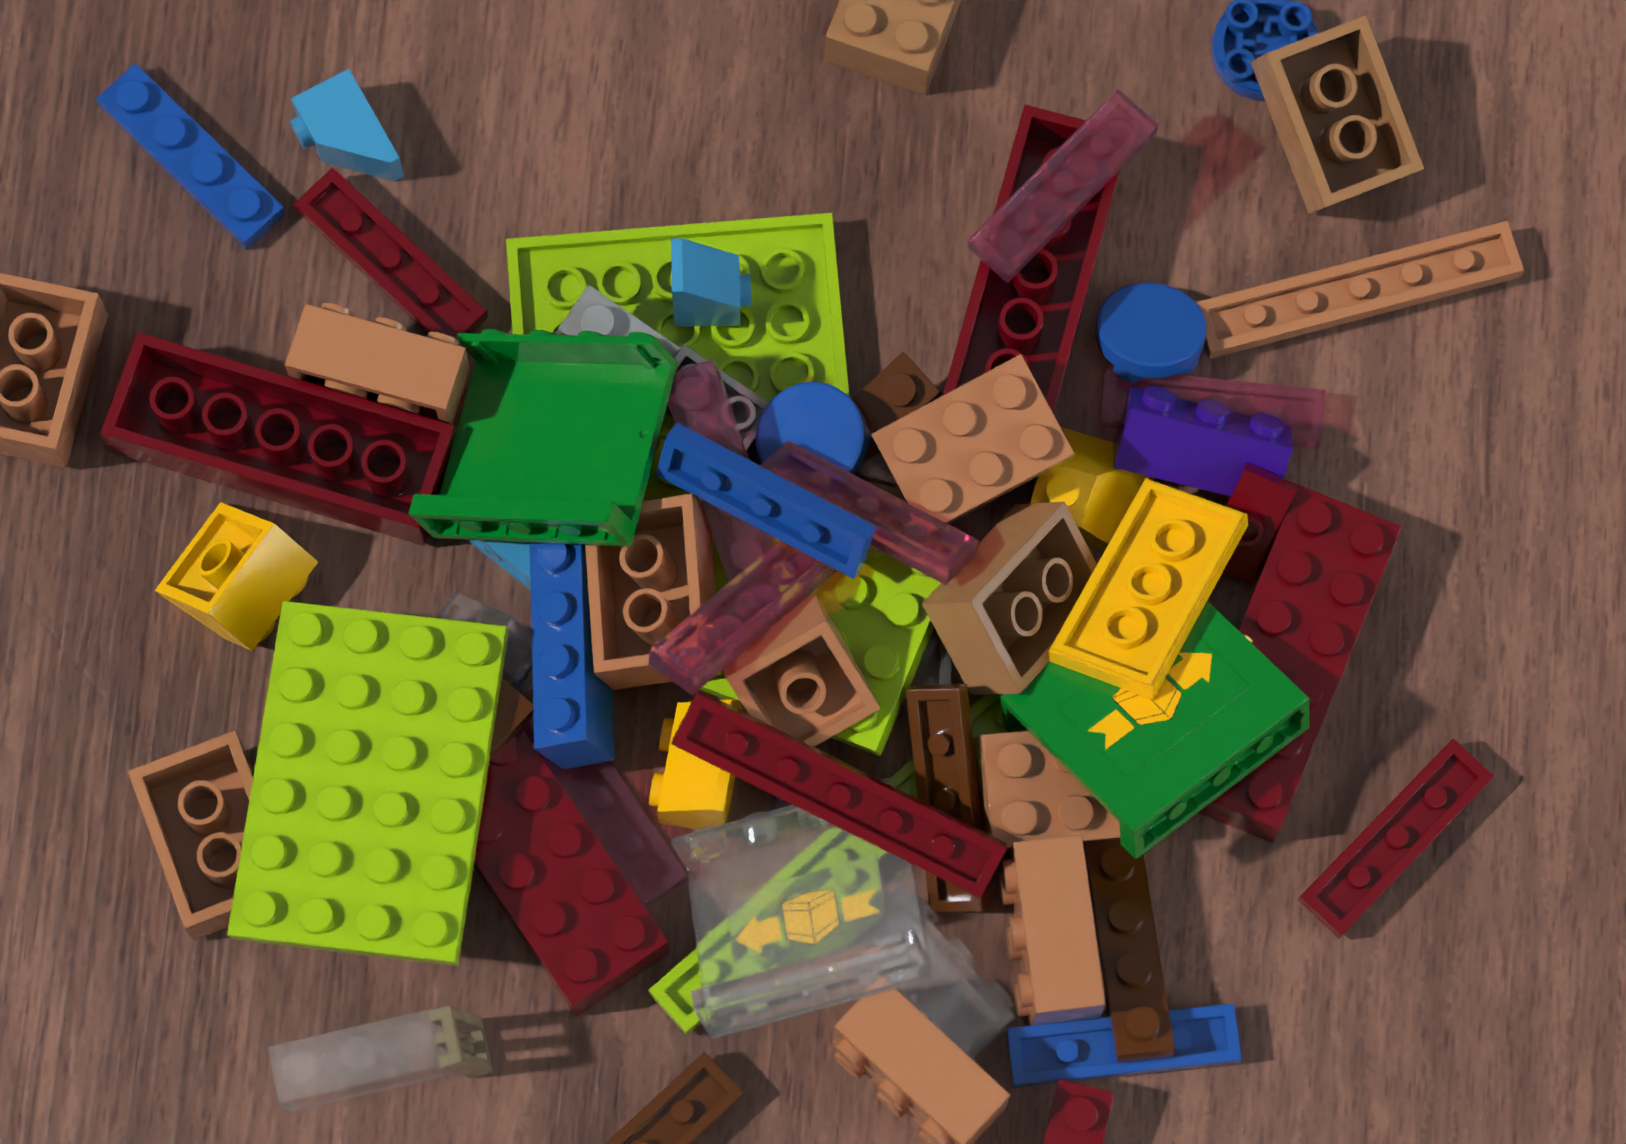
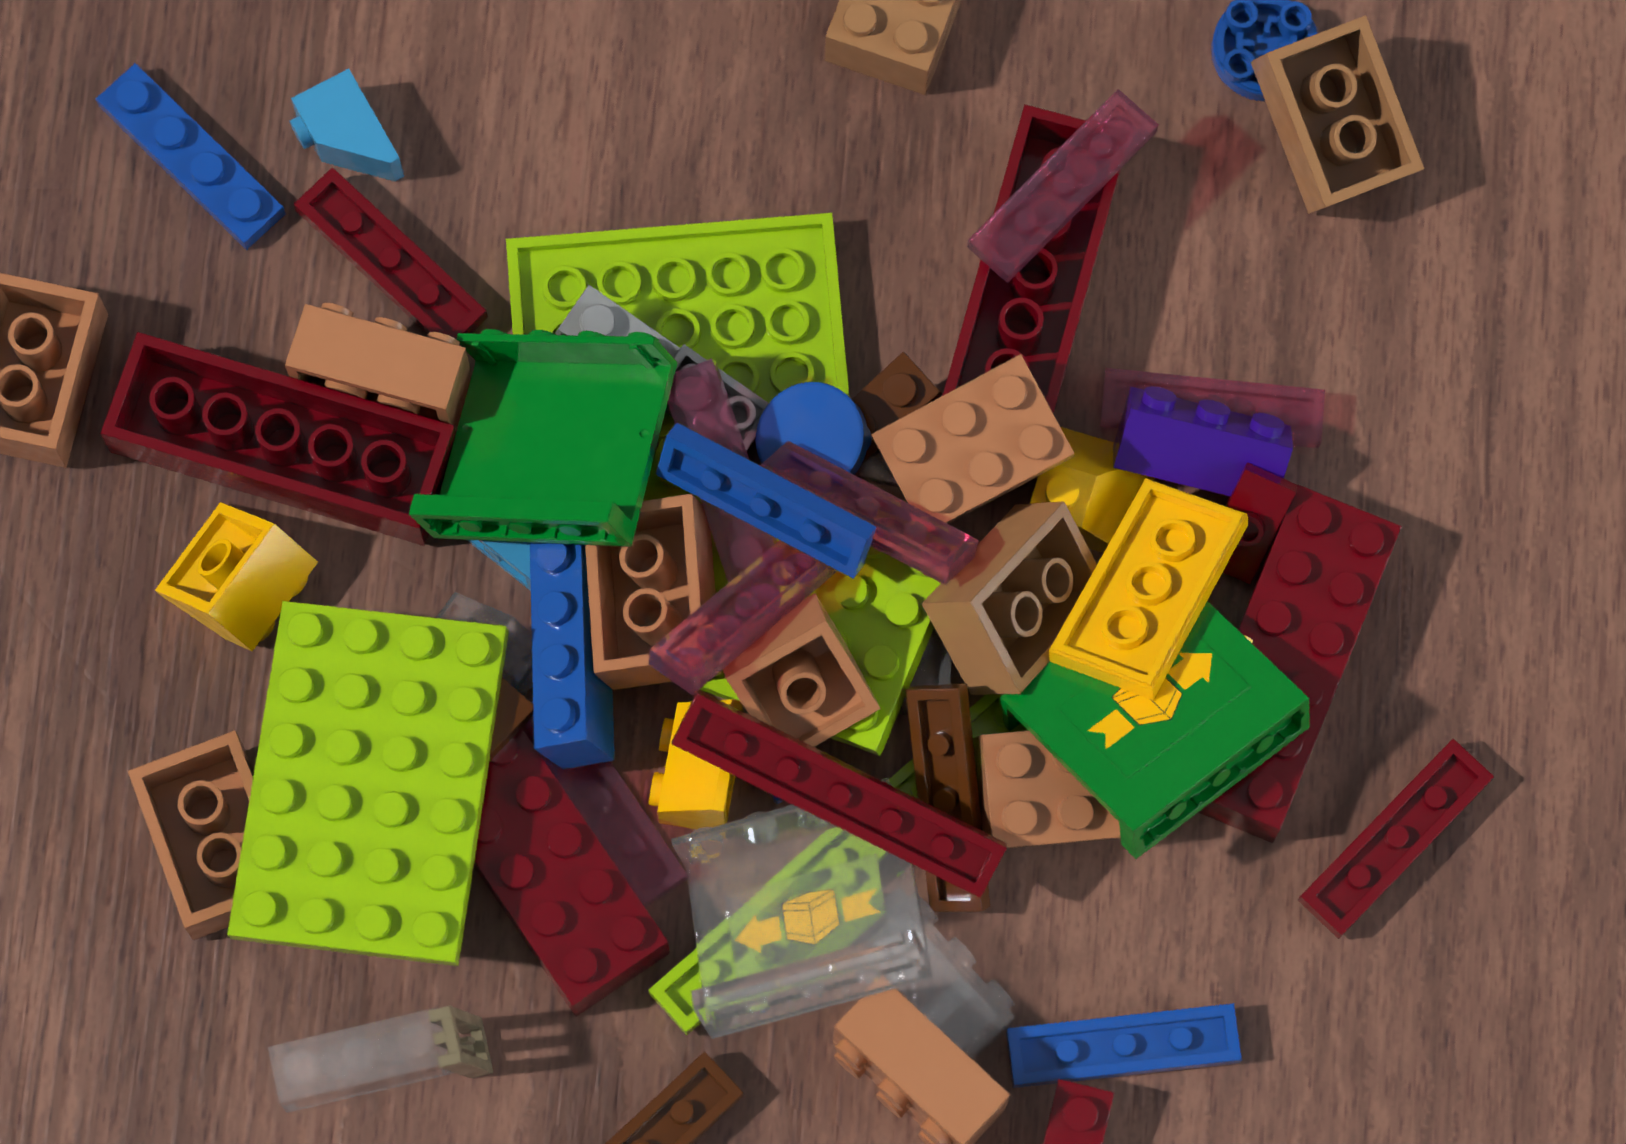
(707, 285): dark azure slope -> none
(1052, 931): nougat brick -> none
(1128, 953): reddish brown plate -> none
(1150, 331): blue tile -> none
(1360, 289): nougat plate -> none

